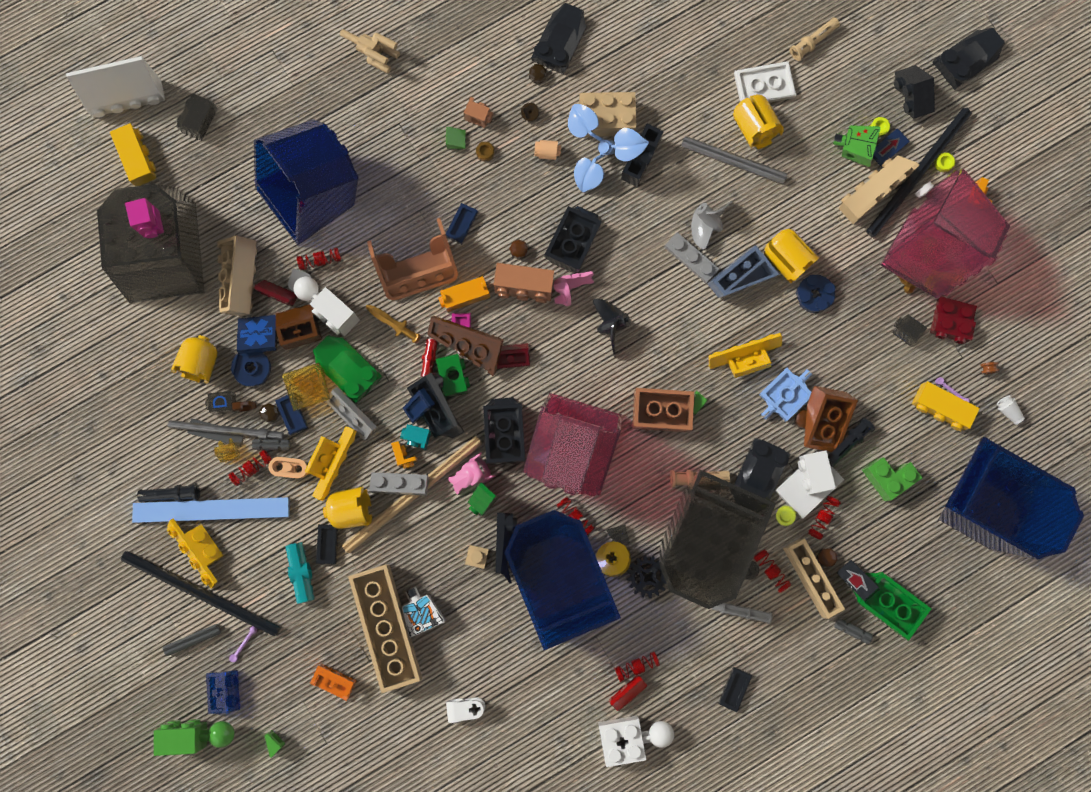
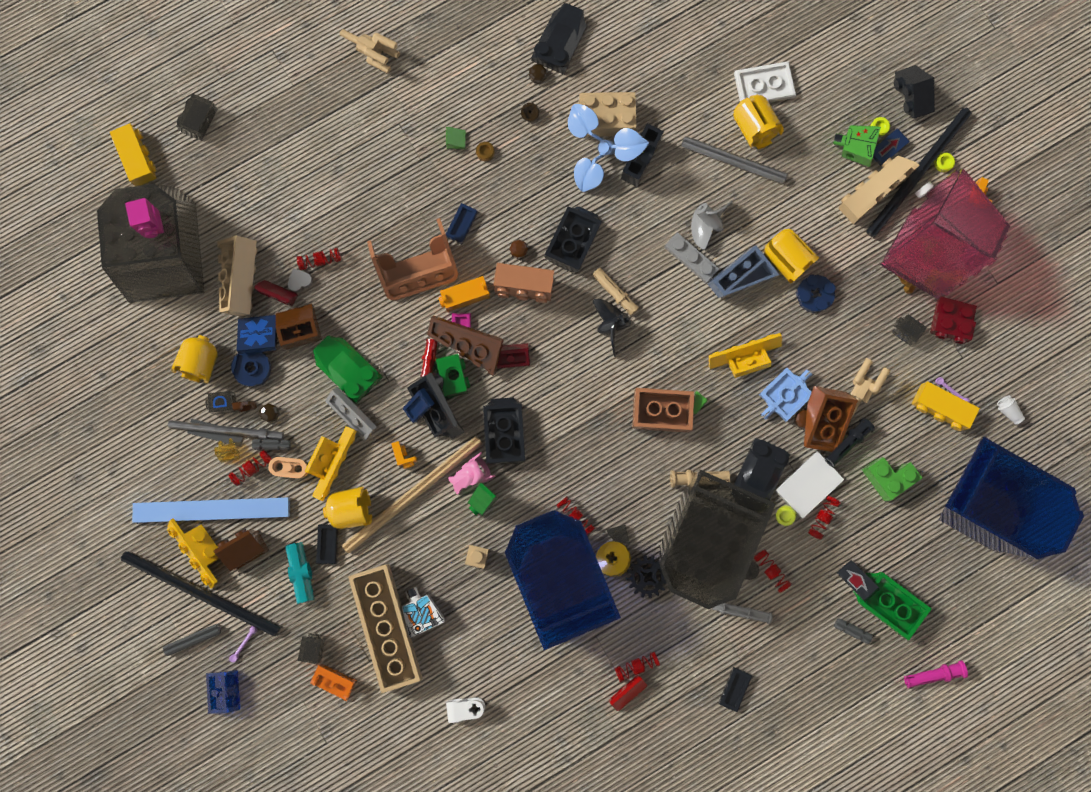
(117, 86): white slope -> none
(177, 493): black pin -> none
(190, 737): bright green brick -> none
(242, 549): none -> reddish brown slope
(274, 743): bright green slope -> none
(293, 420): dark blue tile -> none
(304, 177): clear blue windscreen -> none
(306, 386): clear yellow slope -> none
(311, 648): none -> clear smoke brick
(326, 306): white brick -> none
(399, 327): pearl gold sword -> none
(399, 483): light grey plate -> none
(416, 436): teal brick -> none
(477, 113): nougat brick -> none
(505, 527): black slope -> none
(547, 149): light nougat brick -> none
(566, 283): bright pink hair -> none
(573, 445): clear pink windscreen -> none
(613, 289): none -> tan pin
(660, 735): white brick -> none
(808, 42): tan pin -> none
(813, 578): tan brick -> none
(816, 472): white brick -> none
(827, 557): reddish brown tile -> none
(865, 386): none -> tan plant
(945, 673): none -> dark pink pin
(969, 56): black slope -> none
(989, 368): dark orange bush -> none

